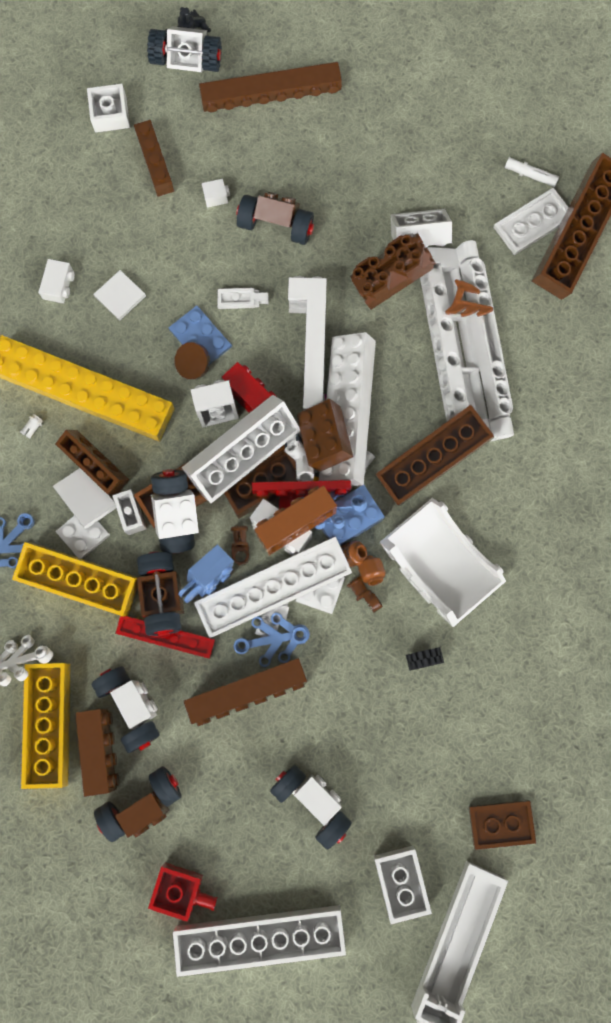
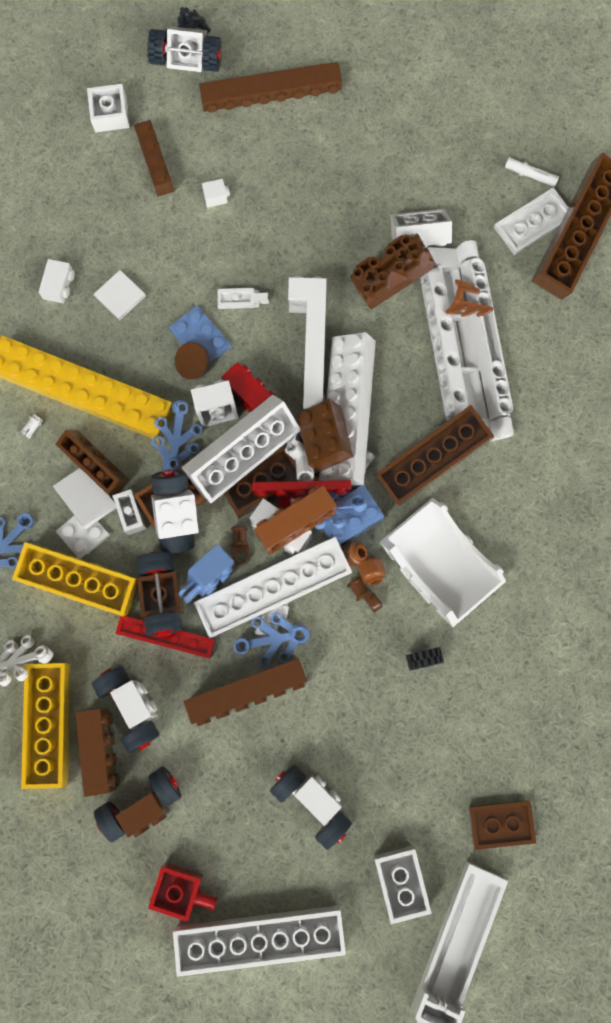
(175, 439): none -> medium blue plant
(276, 210): brick -> none
(323, 597): white plate -> none

